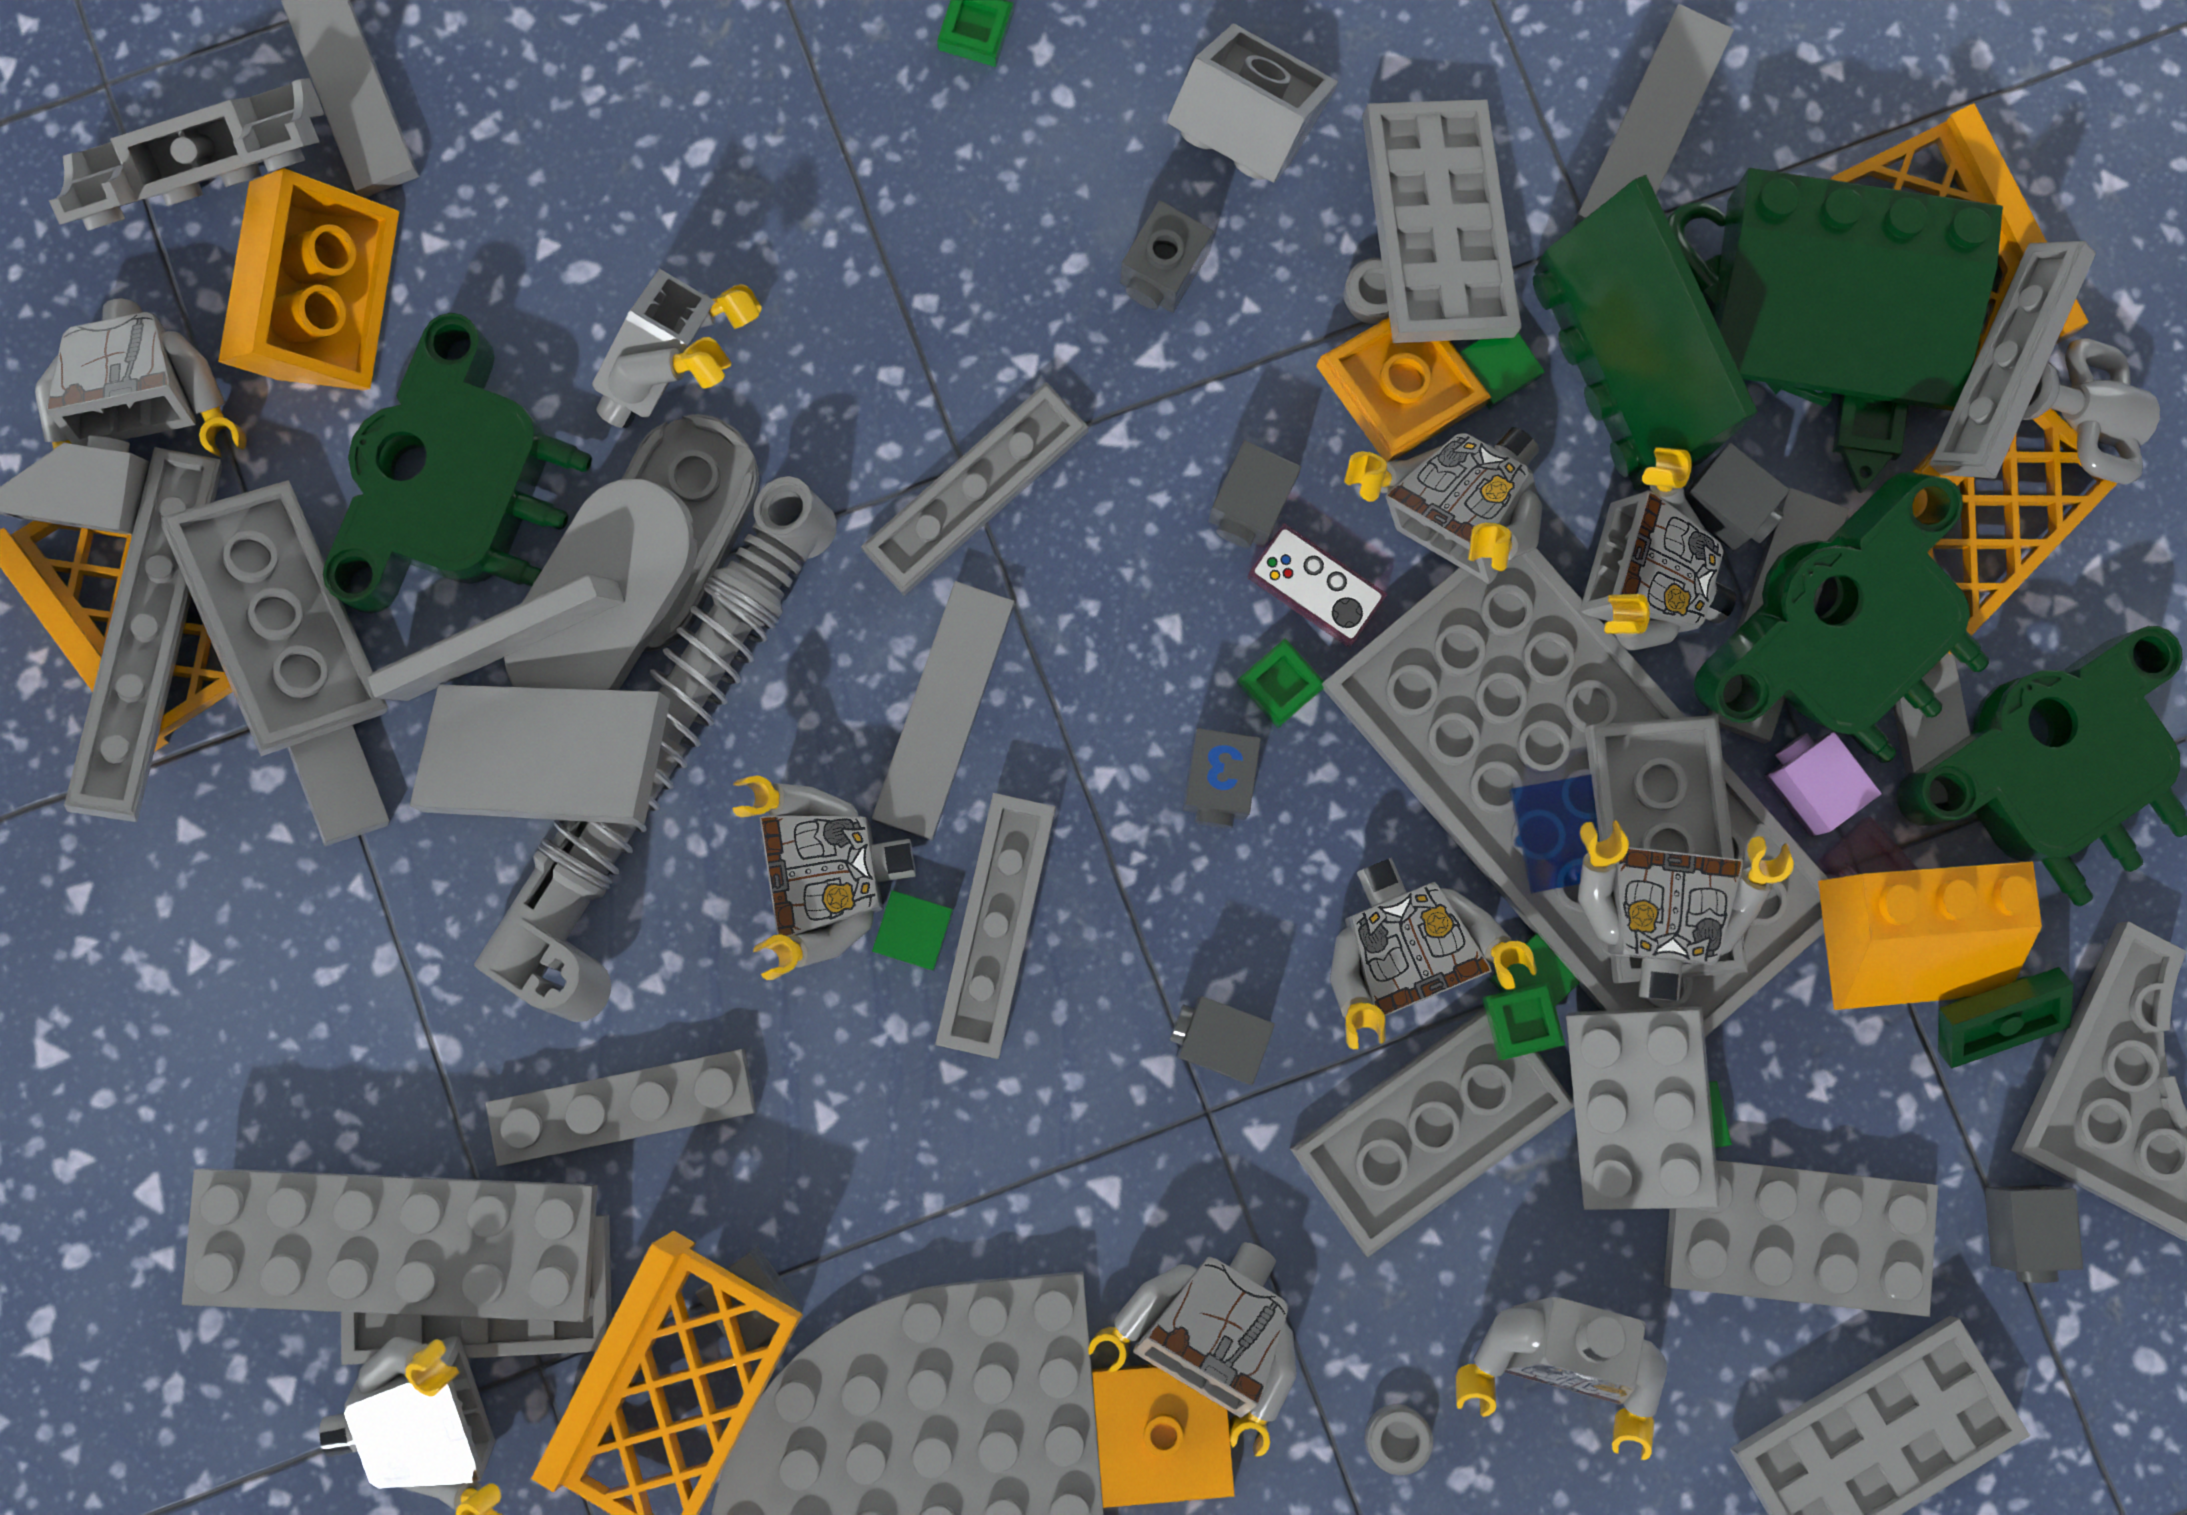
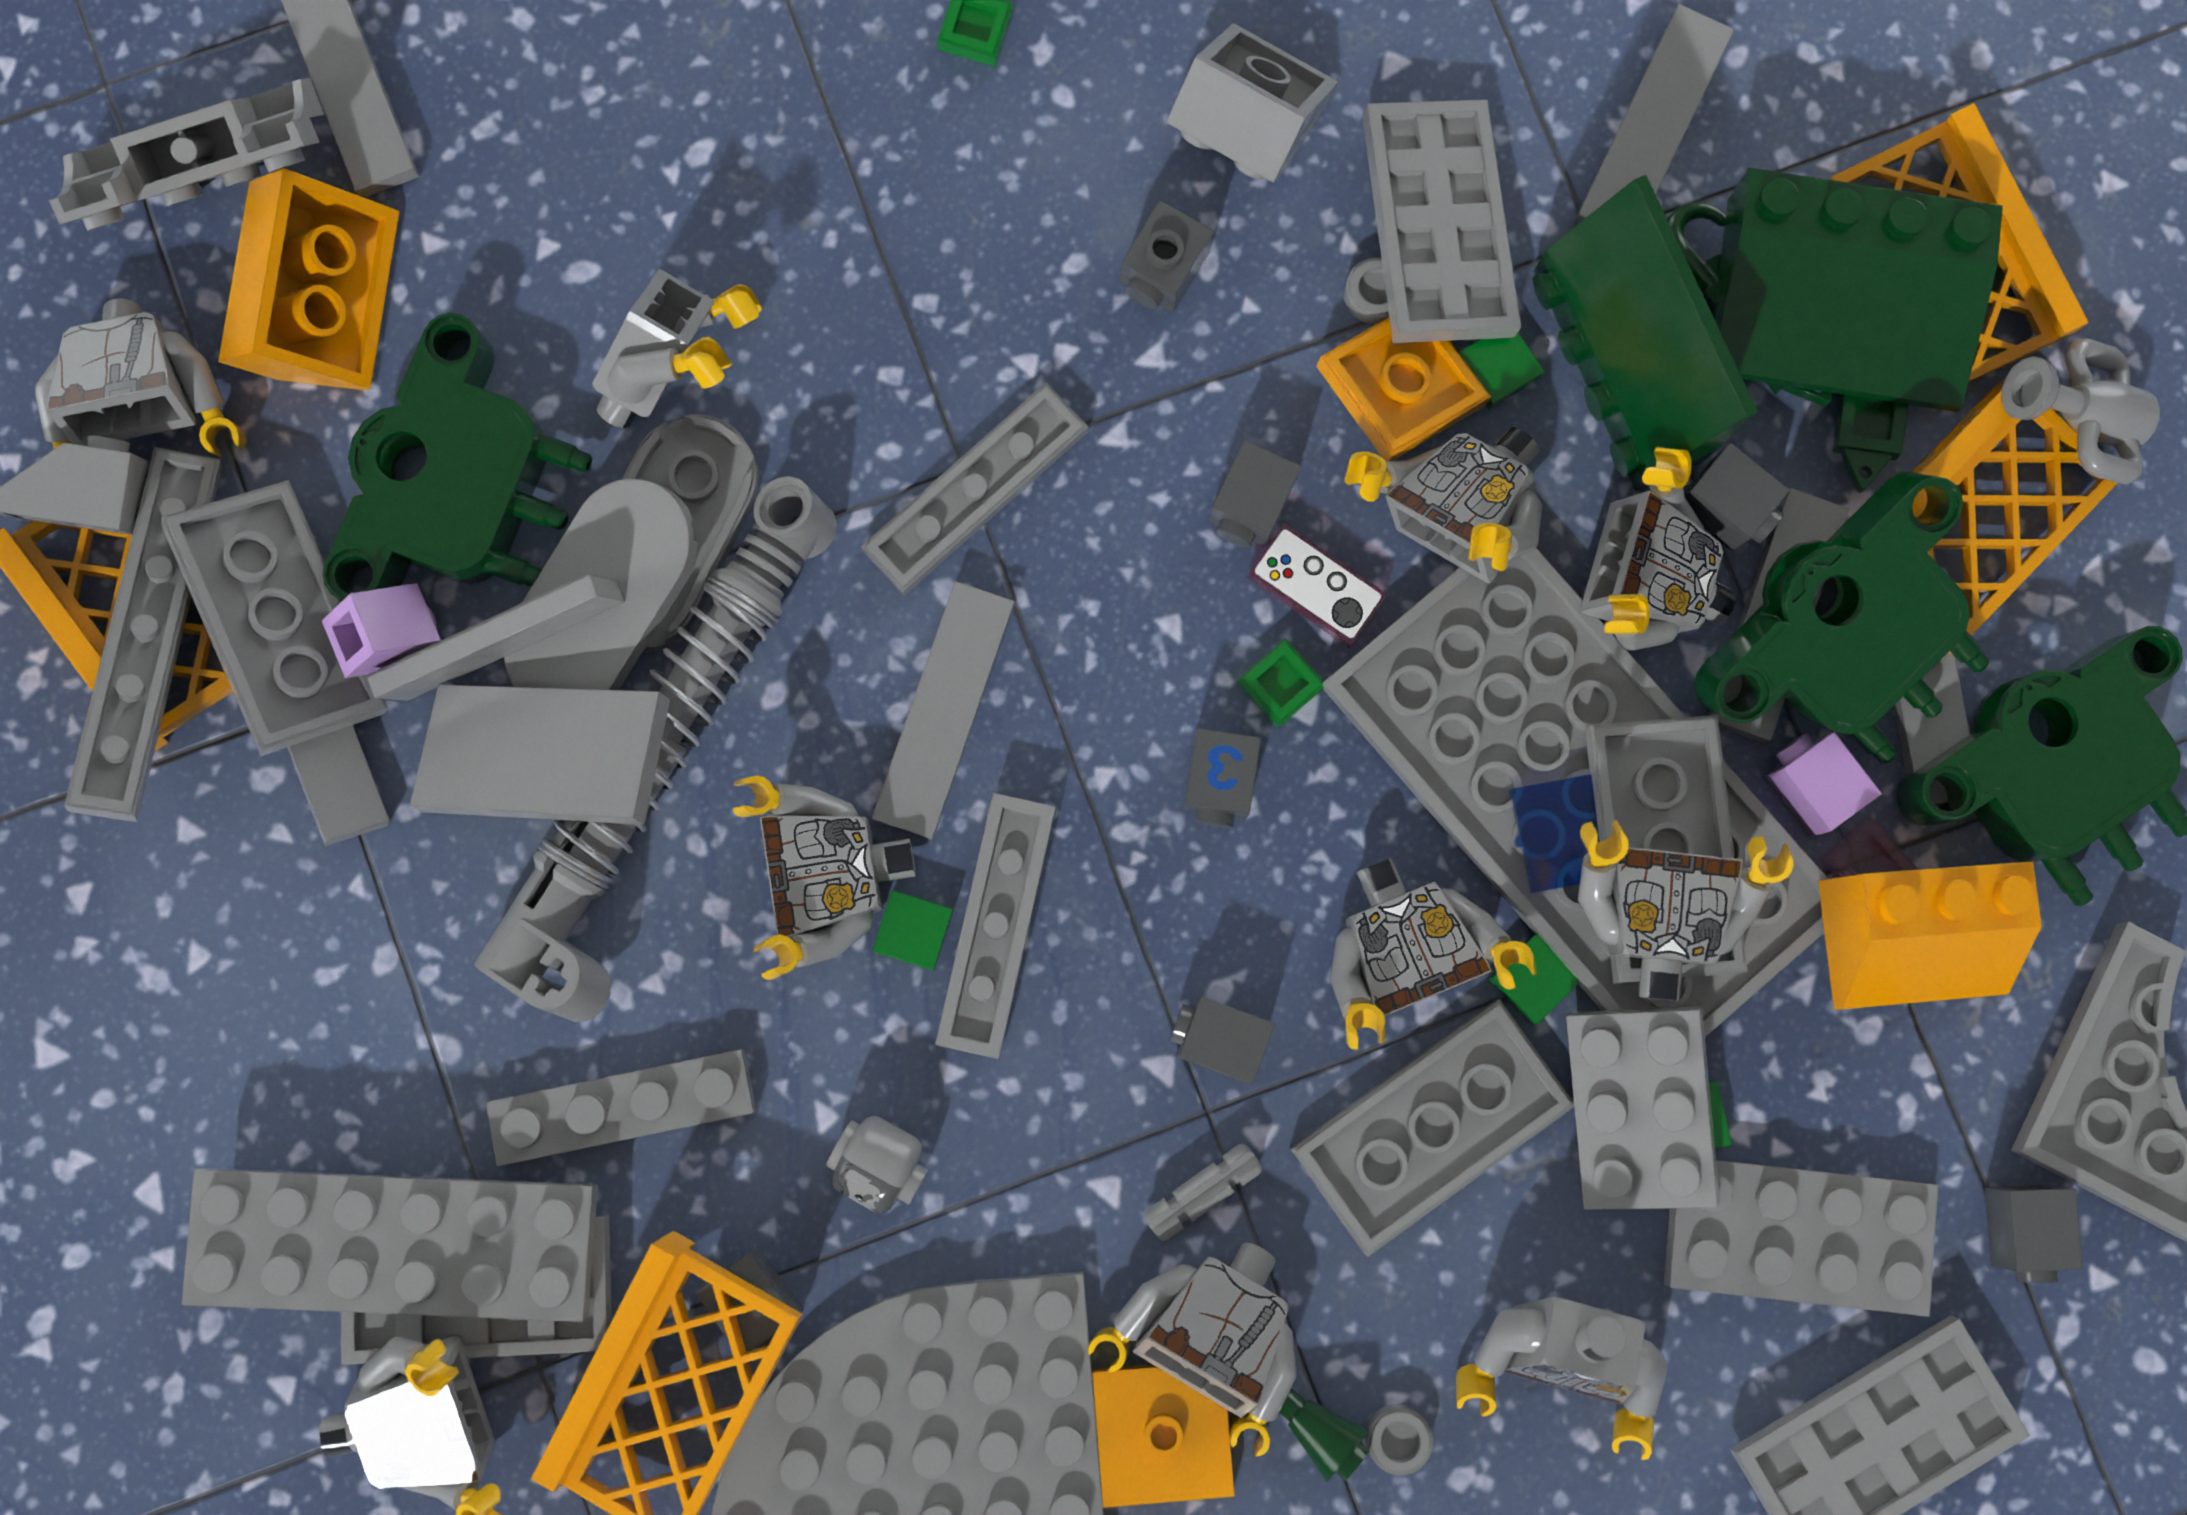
(379, 628): none -> lavender brick
(877, 1164): none -> light grey head
(1202, 1192): none -> light grey axle
(1326, 1437): none -> dark green cone
(1523, 1020): green tile -> none
(2005, 1017): dark green plate -> none
(2012, 359): light grey tile -> none

